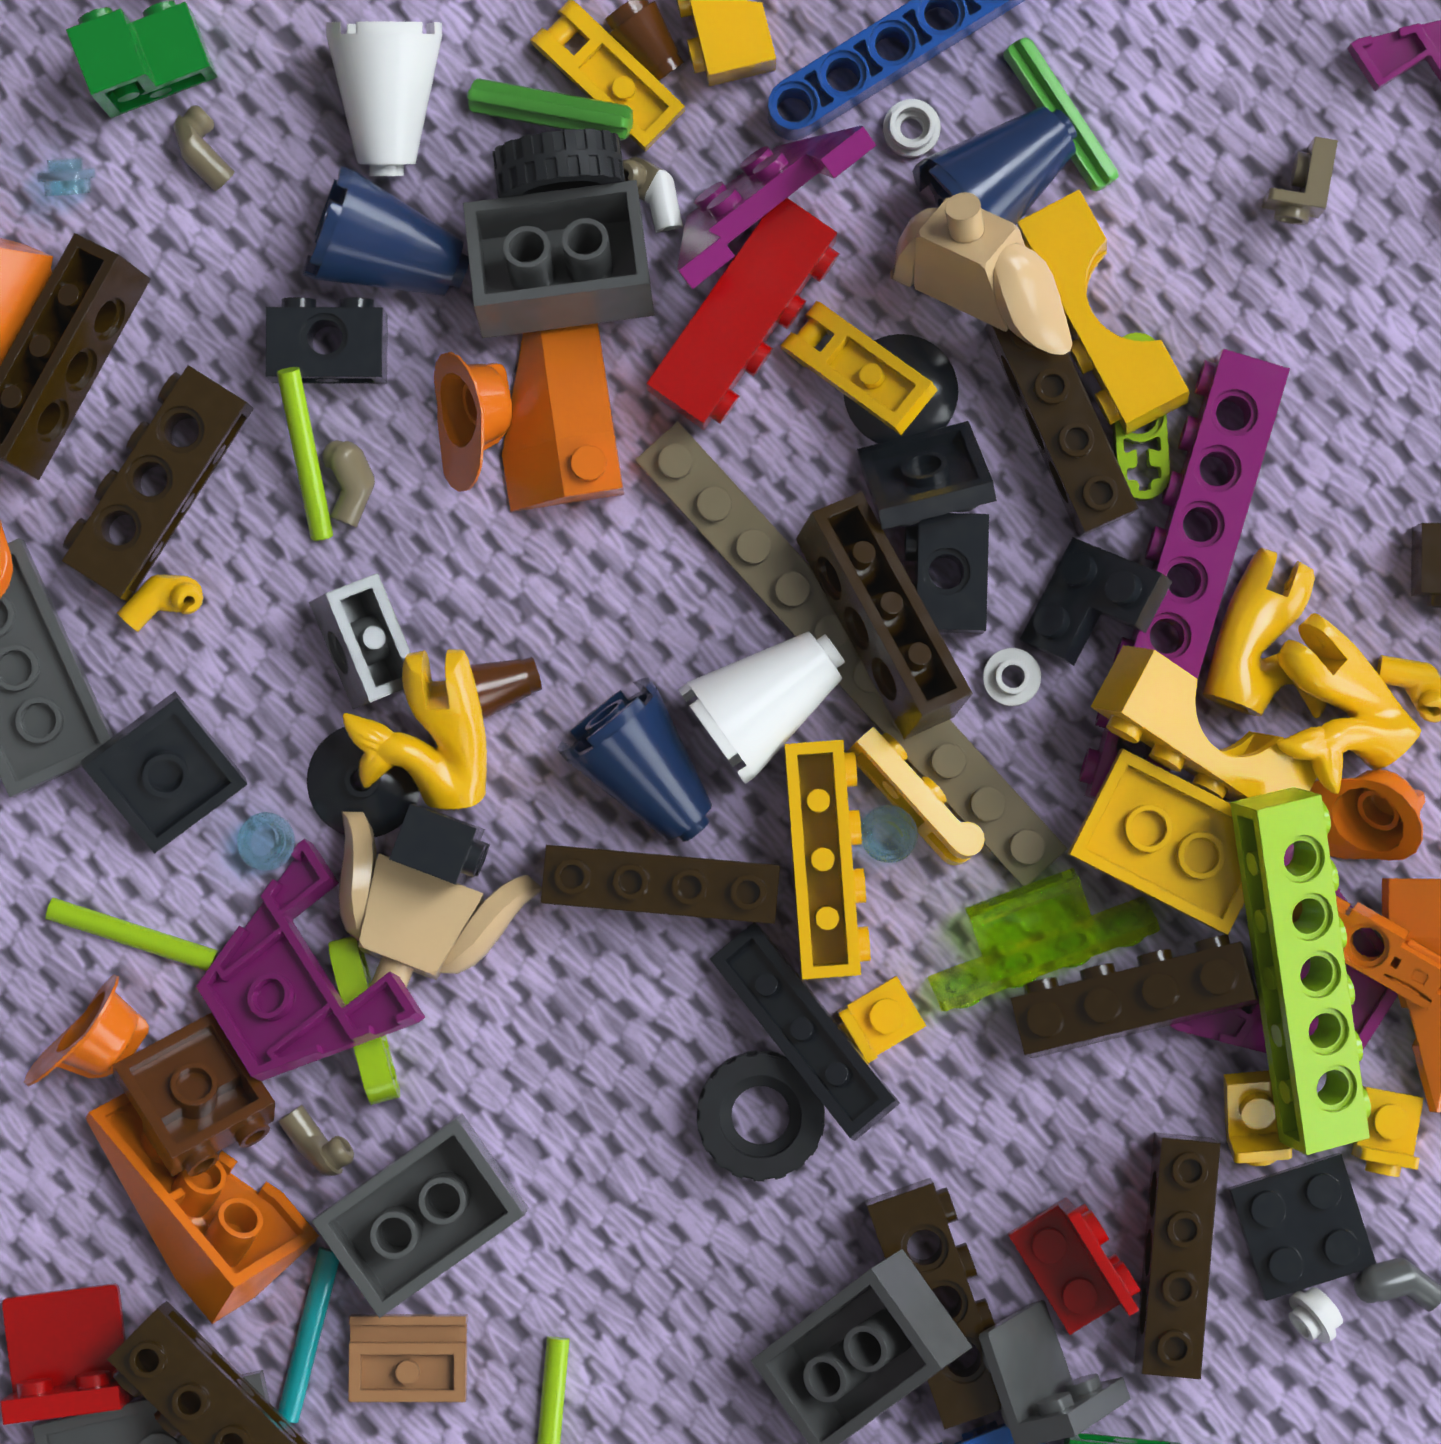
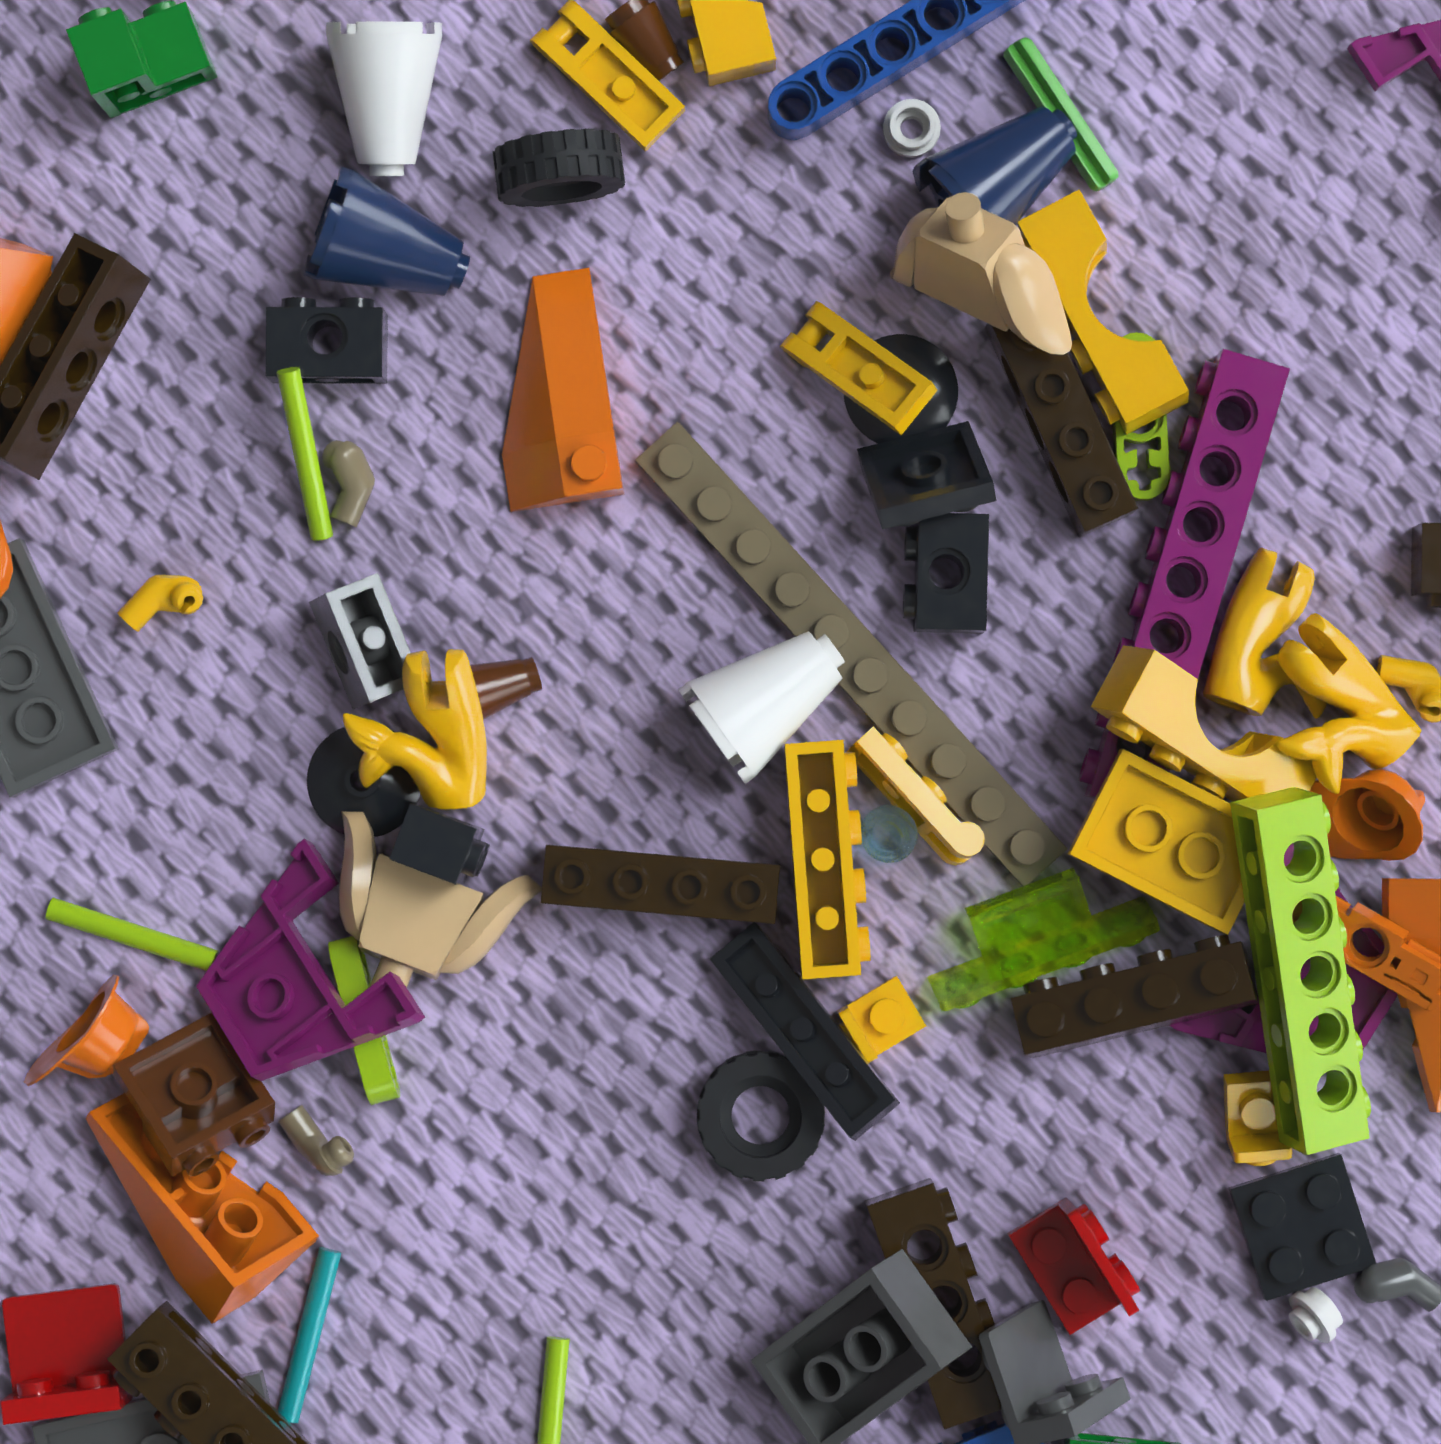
(66, 177): clear light blue plate -> none
(156, 517): dark brown brick -> none
(164, 772): black plate -> none
(196, 151): dark tan arm -> none
(265, 841): clear light blue plate -> none
(408, 1358): medium nougat plate -> none
(420, 1215): dark grey brick -> none
(471, 415): orange piece -> none
(548, 108): bright green axle -> none
(558, 259): dark grey brick -> none
(641, 762): dark blue cone -> none
(656, 189): white arm -> none
(742, 313): red brick -> none
(763, 184): magenta wing -> none
(883, 615): dark brown brick -> none
(993, 677): white plate -> none
(1083, 588): black plate -> none
(1177, 1255): dark brown brick -> none
(1313, 175): dark tan bracket -> none
(1392, 1132): yellow bracket -> none

